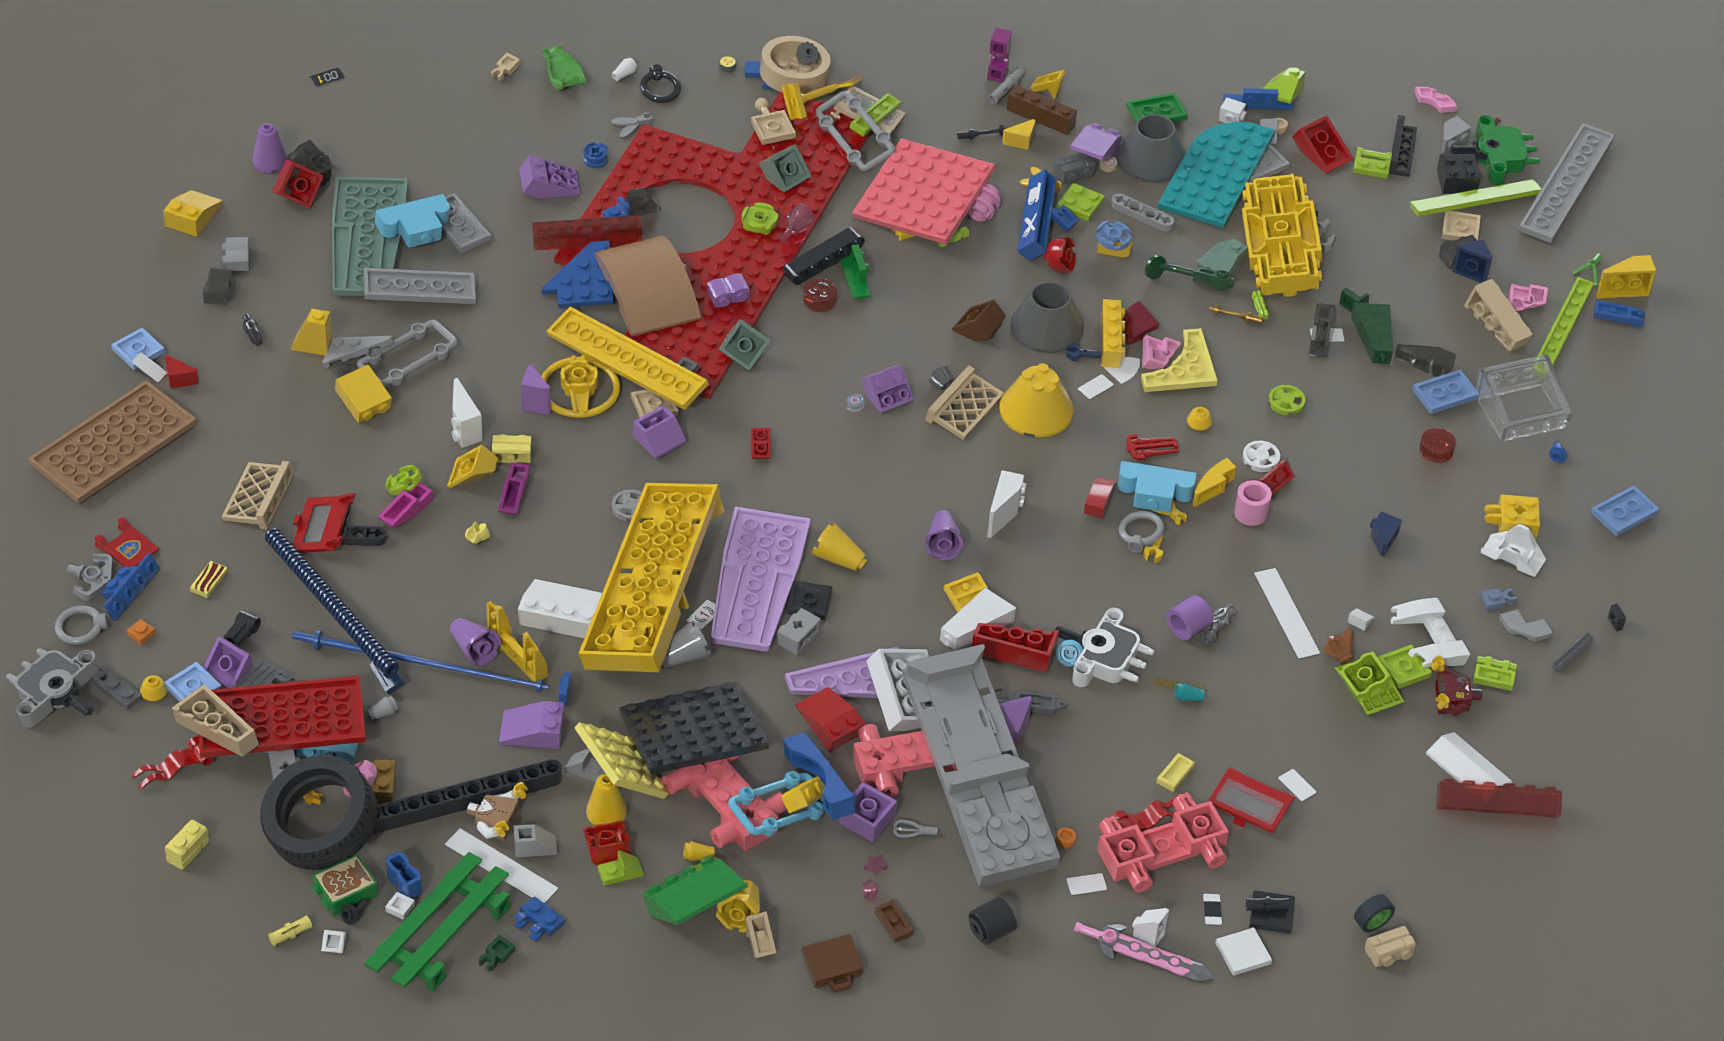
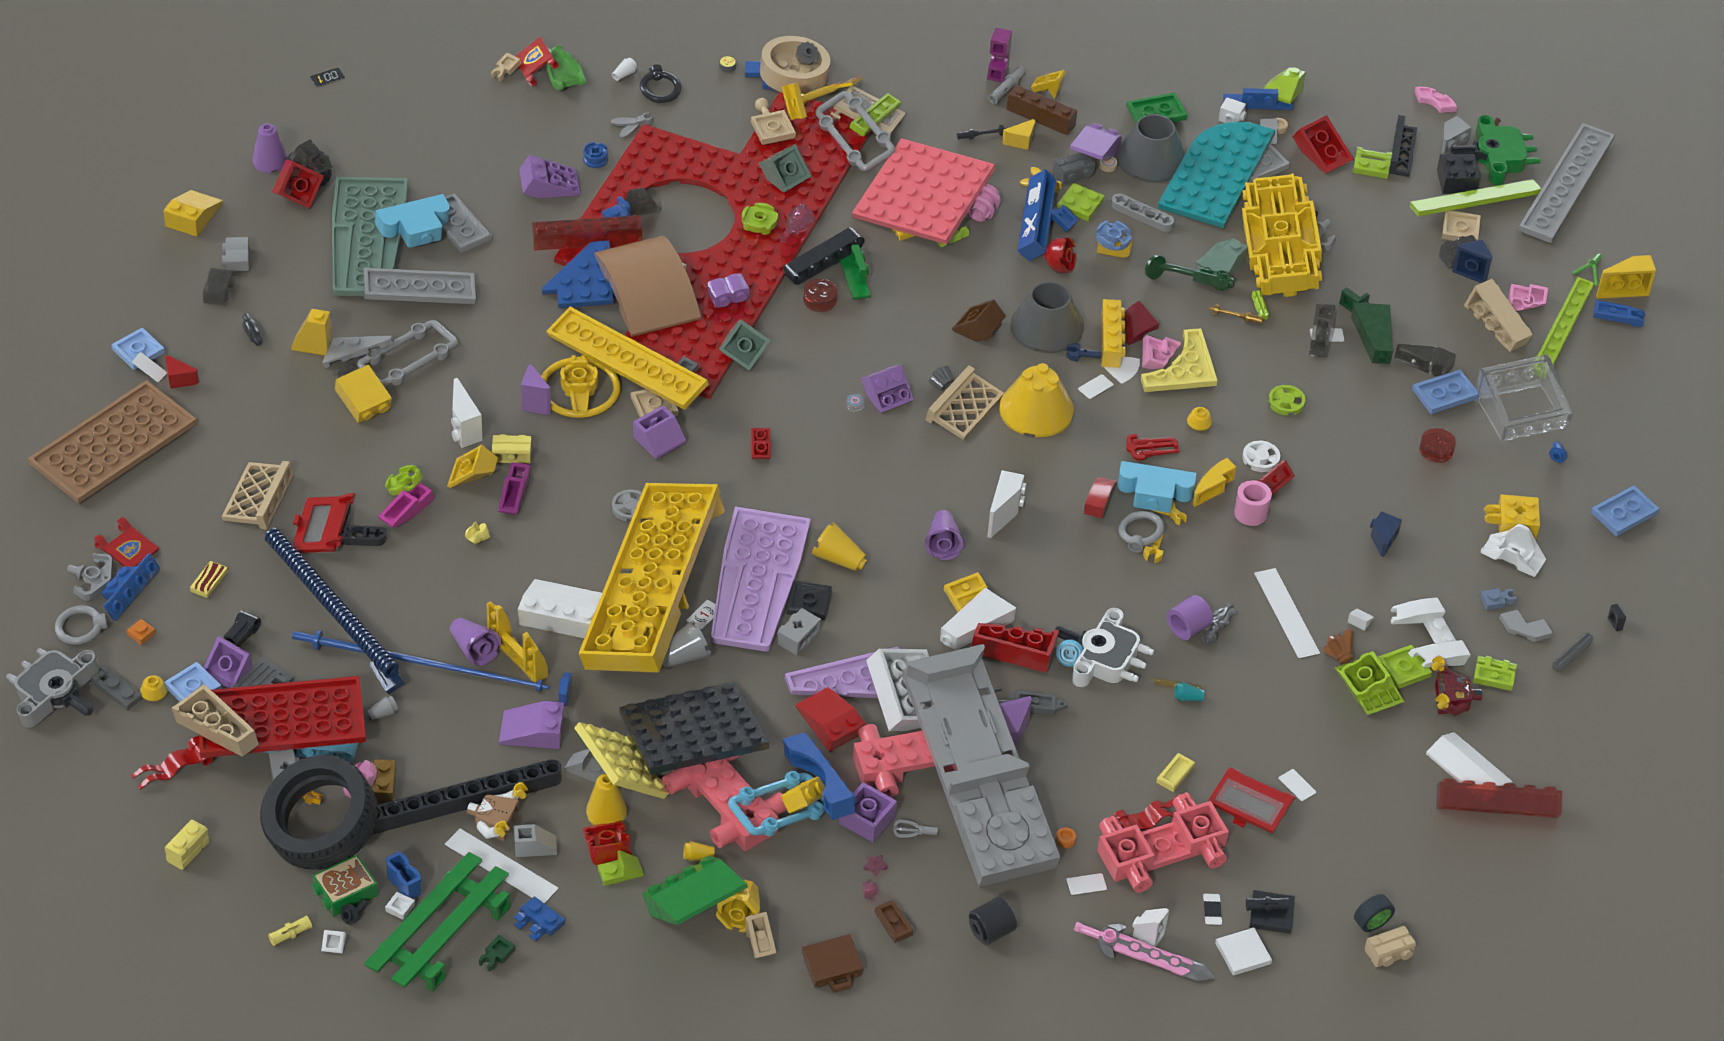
(535, 57): none -> red flag

